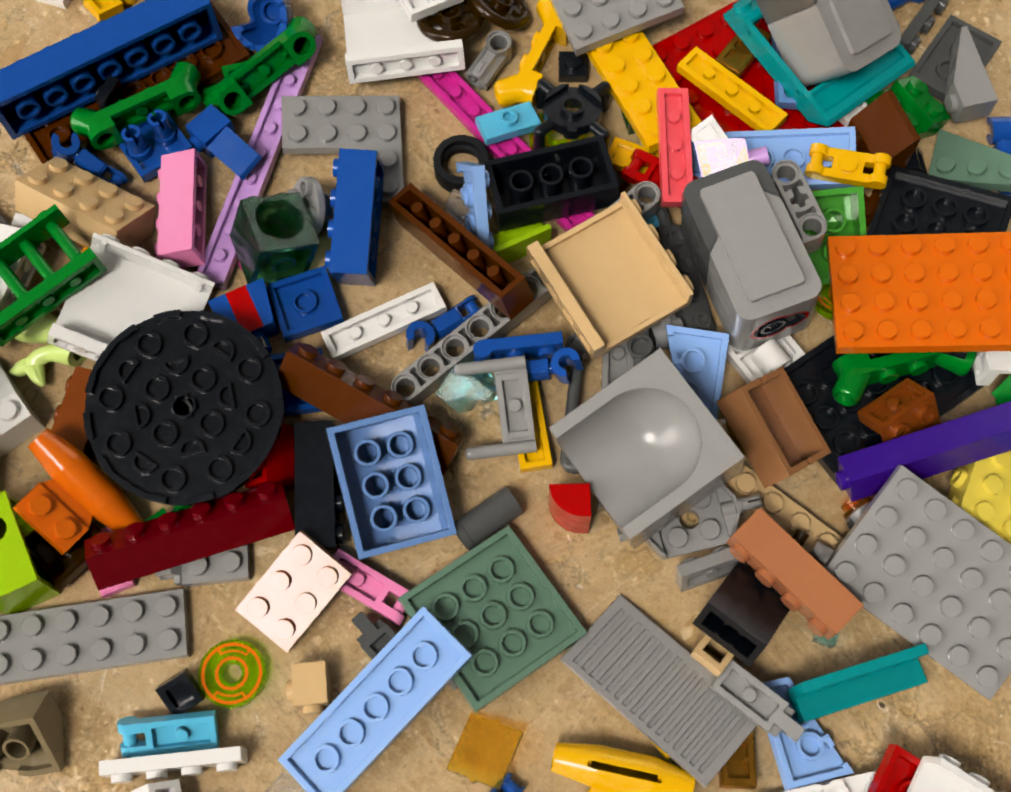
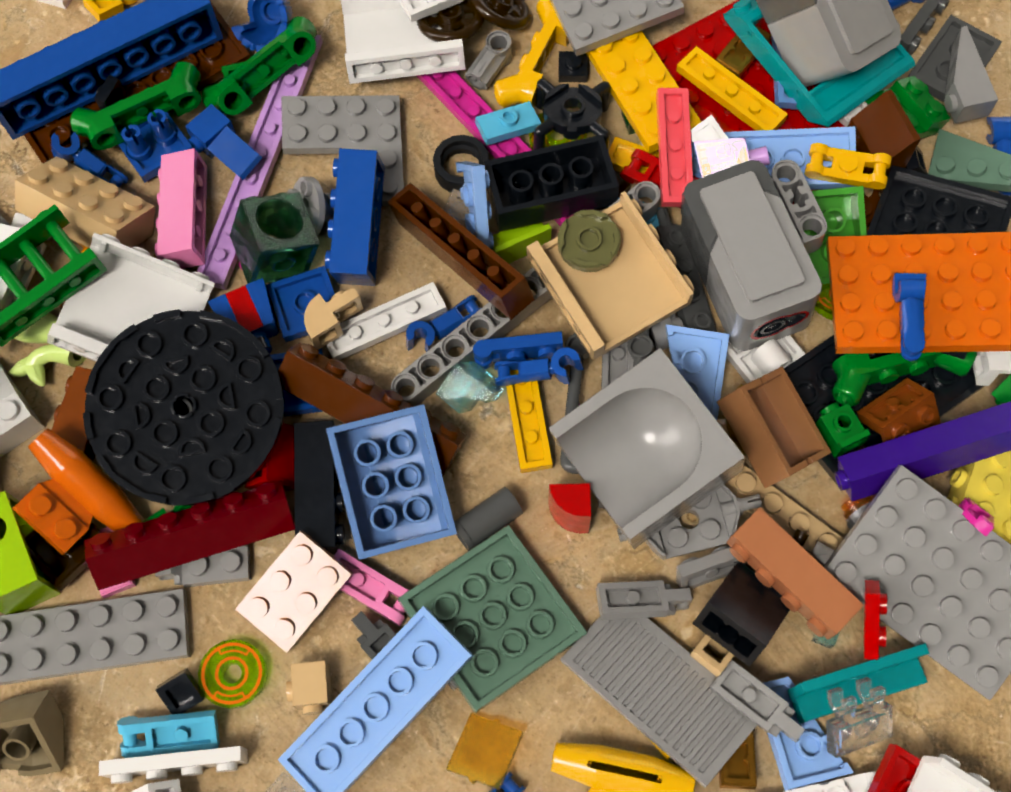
(324, 318): none -> tan brick
(513, 406): light grey plate -> none
(589, 240): none -> olive tile
(640, 599): none -> light grey hinge
(841, 439): none -> green brick
(860, 727): none -> clear plate
(874, 605): none -> red plate
(910, 291): none -> blue piece
(977, 516): none -> dark pink tile

